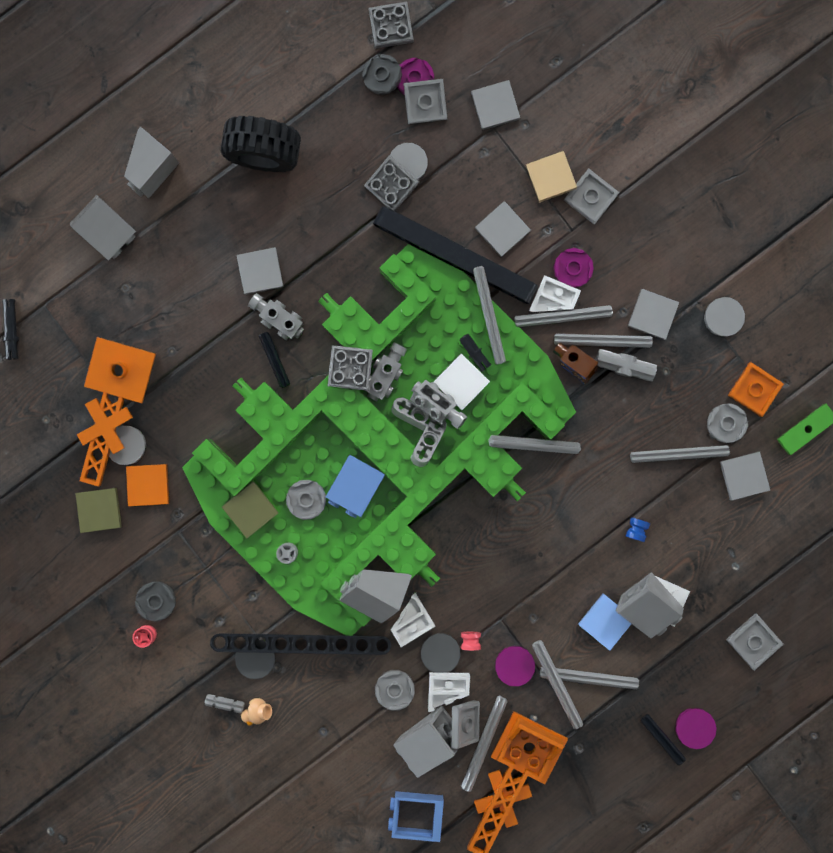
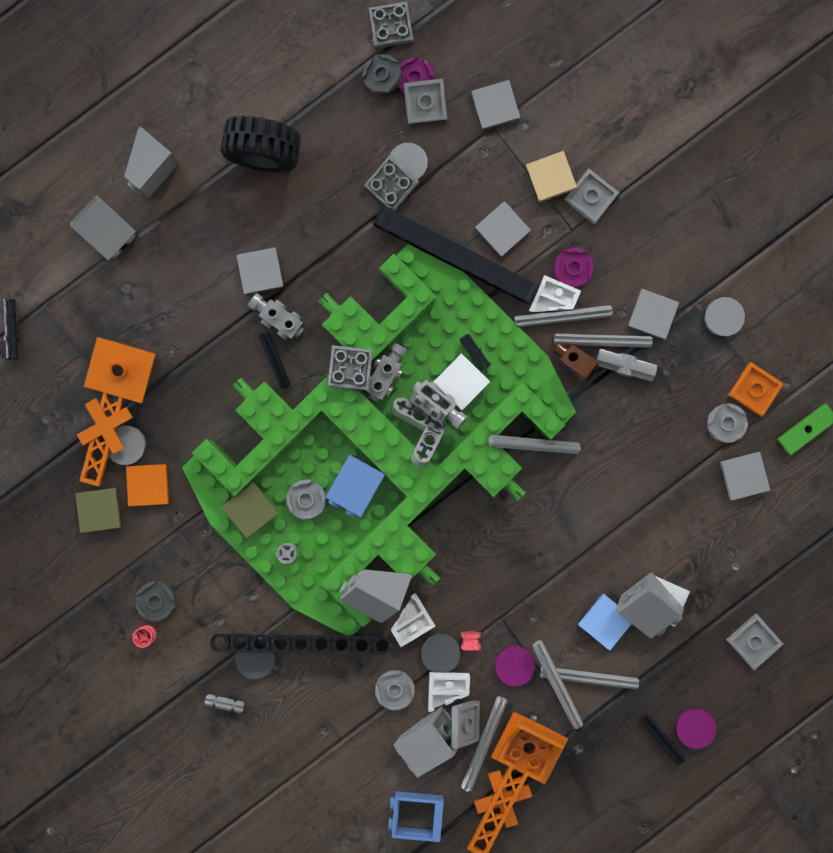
(257, 712): light nougat animal -> none
(489, 315): light grey axle -> none
(637, 530): blue wheel -> none
(676, 454): light grey axle -> none

